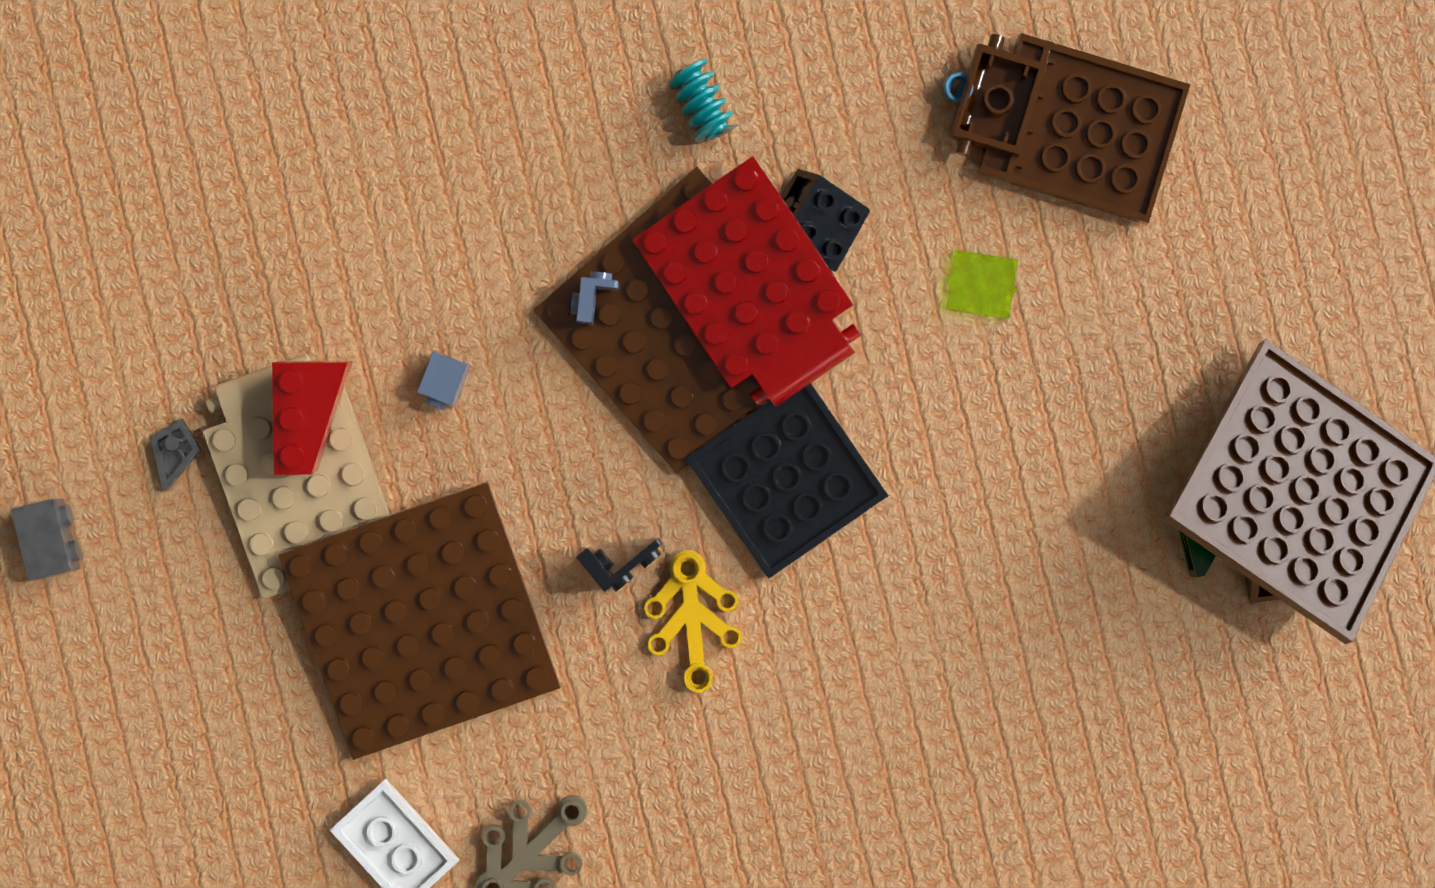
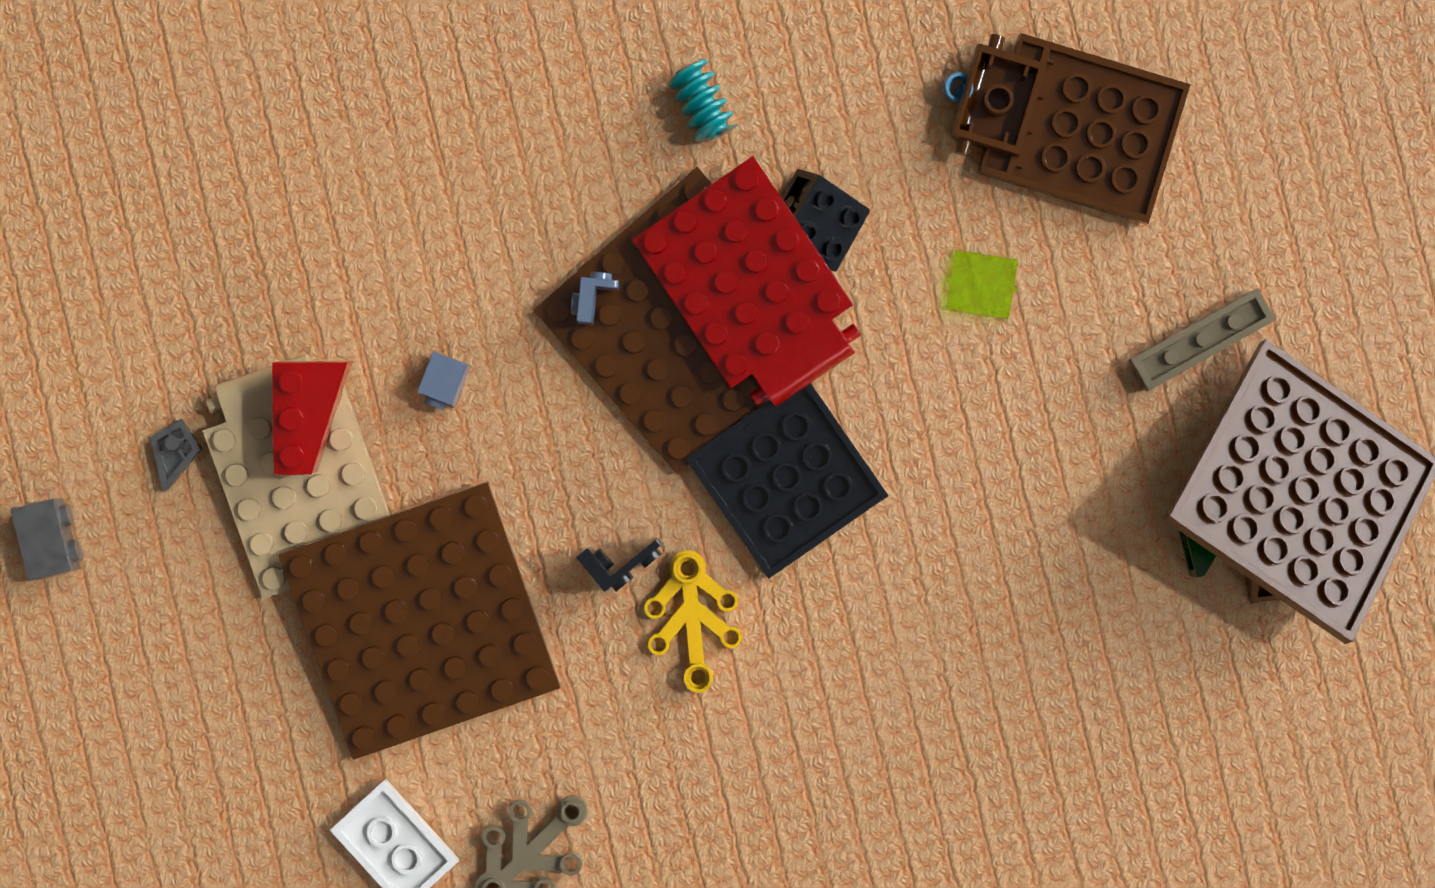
(1202, 339): none -> dark tan plate

